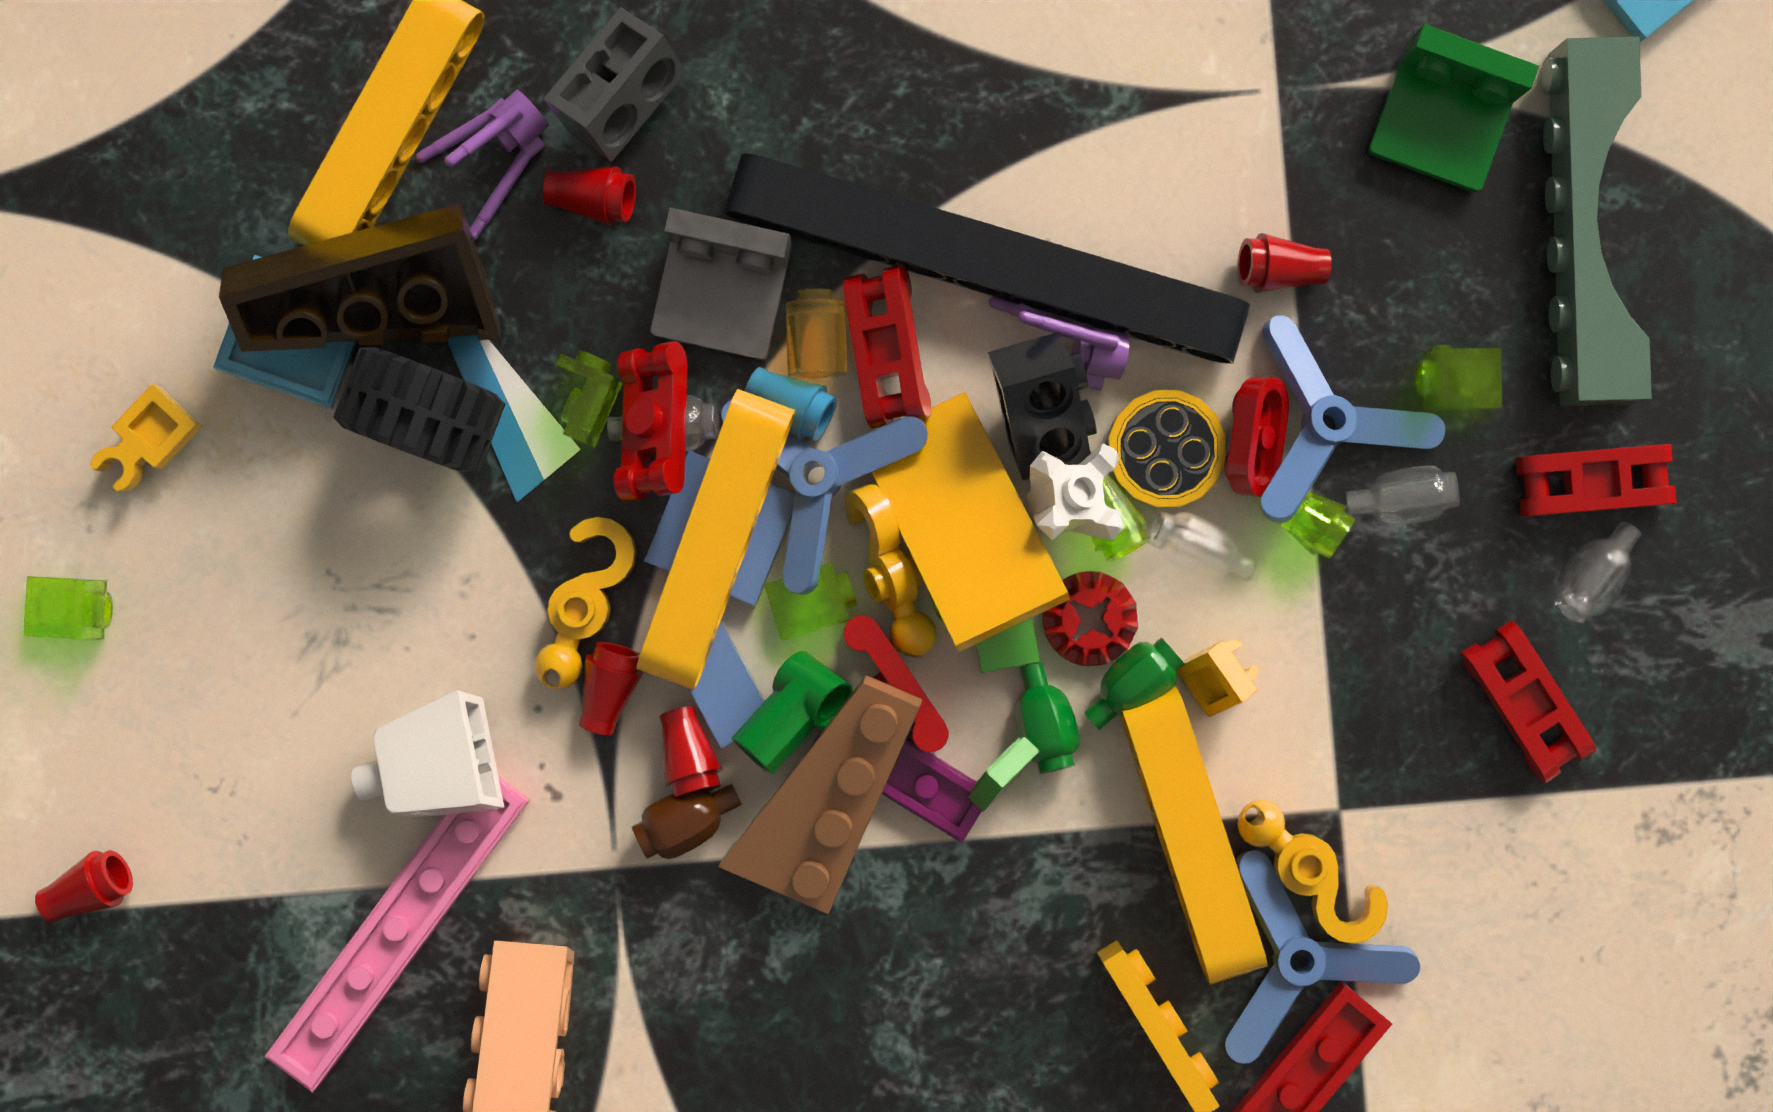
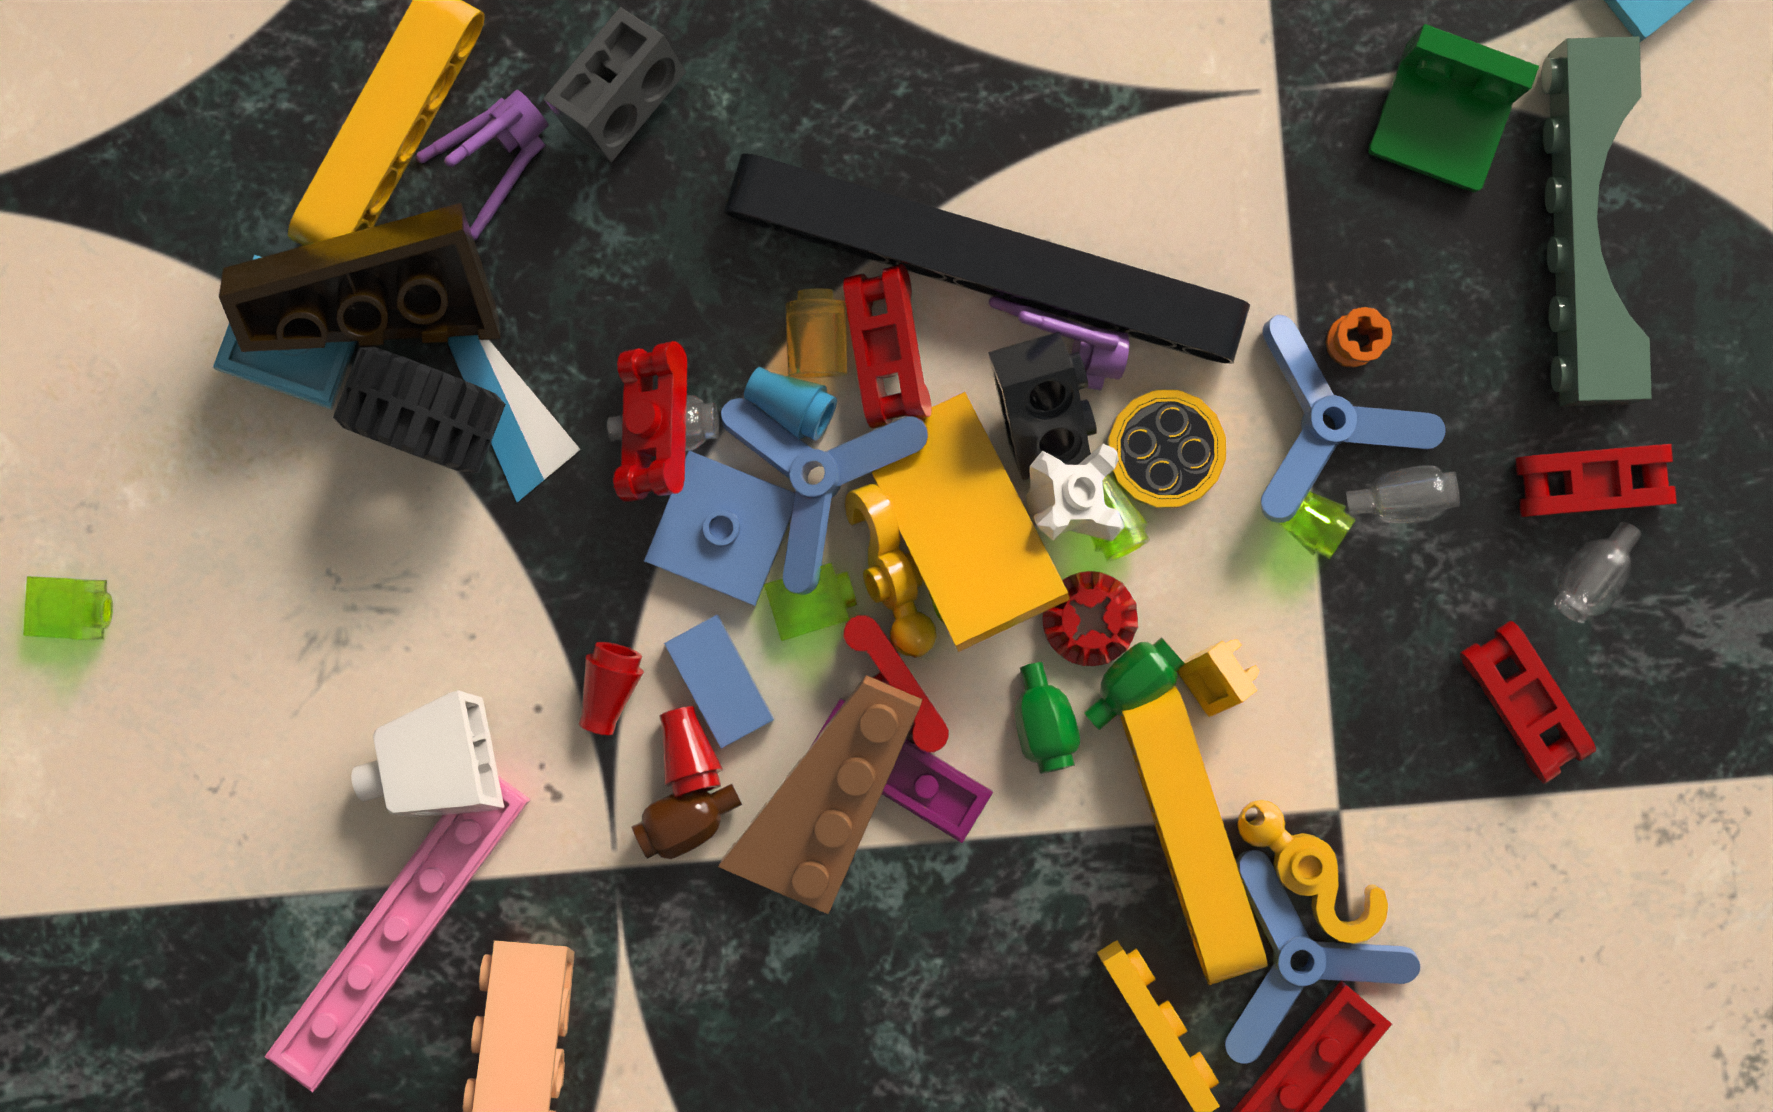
(88, 886): red cone -> none
(152, 432): yellow plate -> none
(580, 605): yellow piece -> none
(590, 407): clear neon green bracket -> none
(593, 193): red cone -> none
(715, 539): yellow beam -> none
(721, 284): flat silver bracket -> none
(802, 698): green piece -> none
(1002, 773): tile -> none
(1009, 648): bright green tile -> none
(1198, 547): clear plant -> none
(1257, 435): red plate -> none
(1279, 264): red cone -> none
(1368, 323): none -> orange bush
(1460, 378): clear neon green bracket -> none

